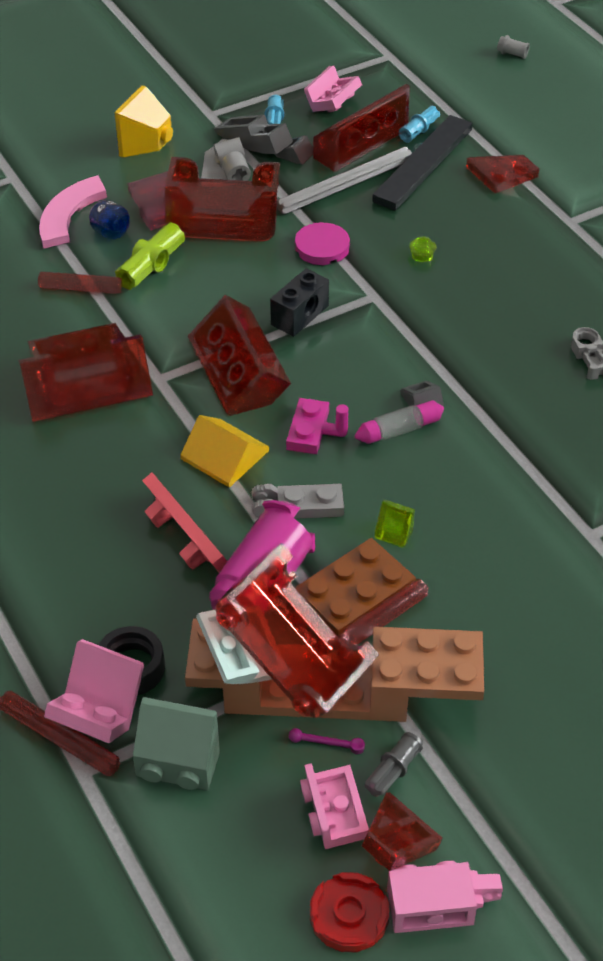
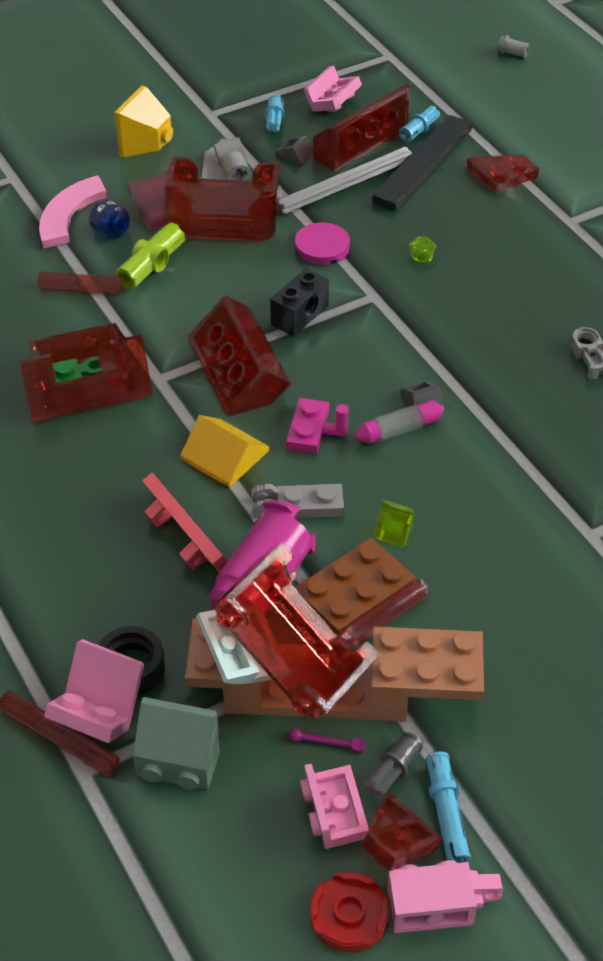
(71, 369): none -> green plate
(256, 133): dark grey slope -> none
(444, 793): none -> medium azure pin

